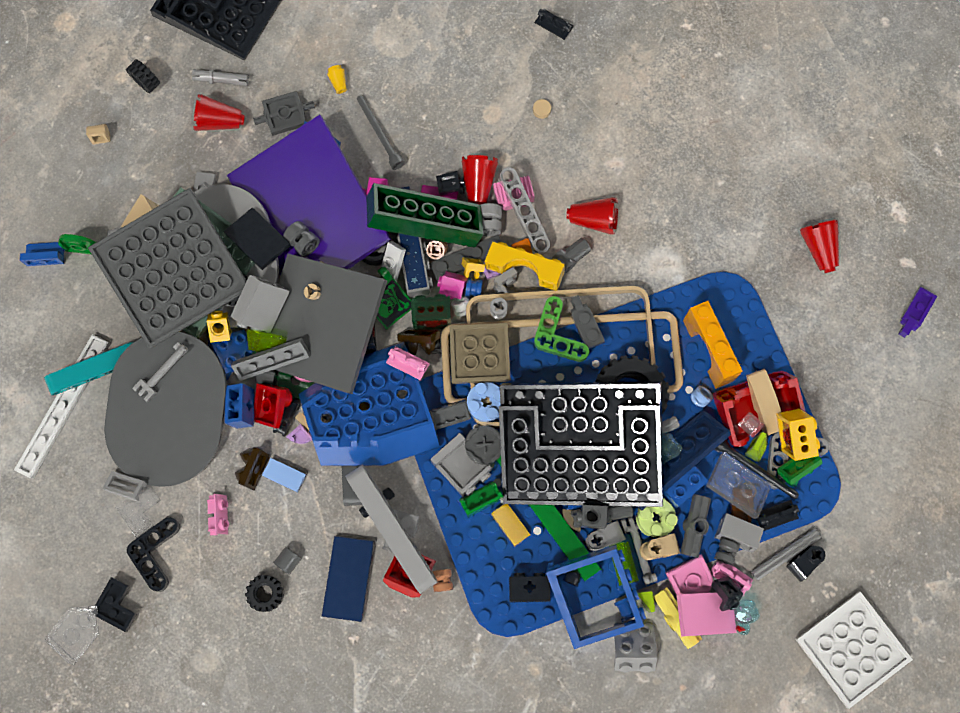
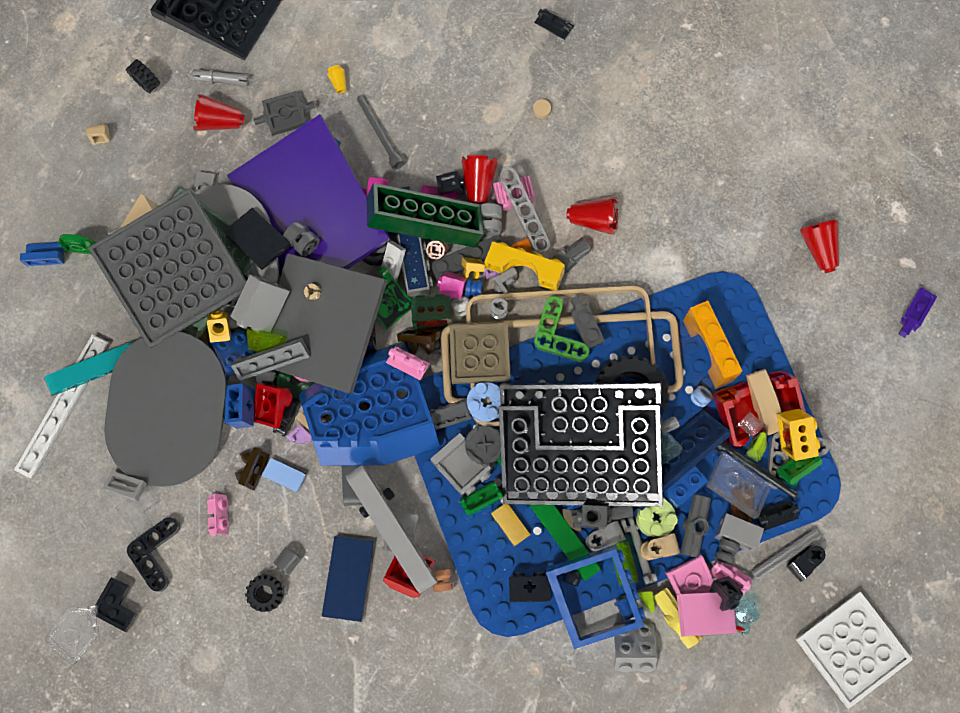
(148, 386): light grey hinge -> none

